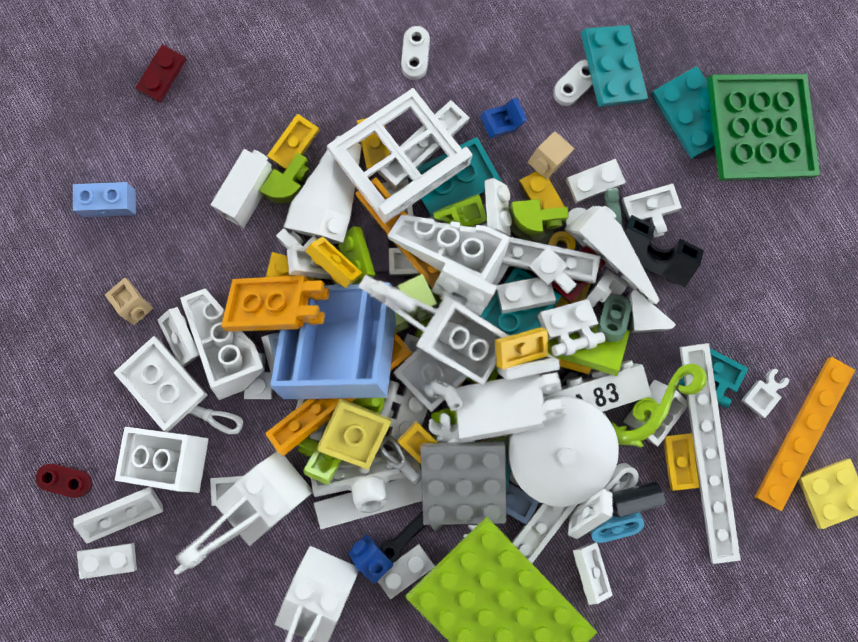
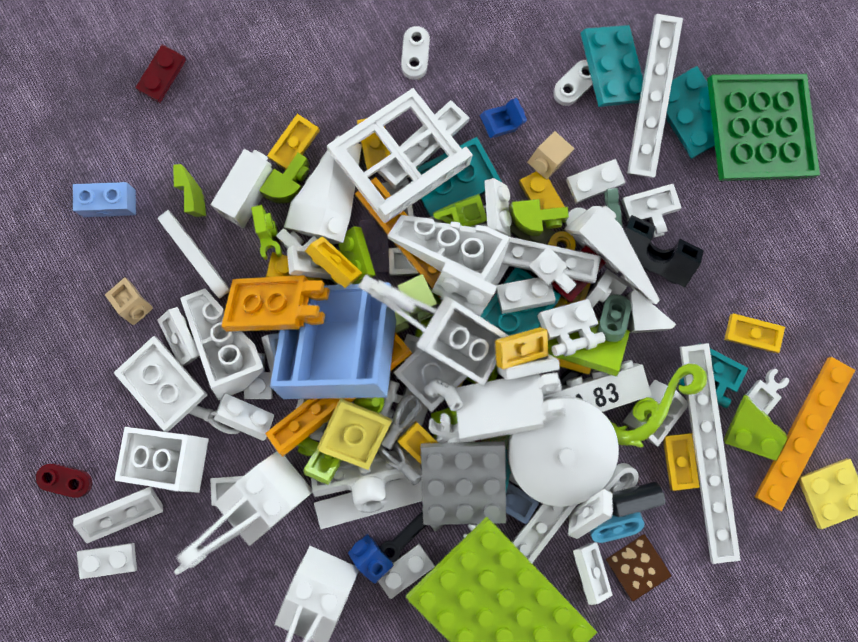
(193, 195): none -> lime slope
(194, 254): none -> white beam
(244, 417): none -> white plate
(265, 230): none -> lime plate
(396, 429): none -> light grey piece
(638, 567): none -> reddish brown sticker
(655, 95): none -> white plate
(754, 333): none -> yellow plate
(755, 431): none -> lime wing

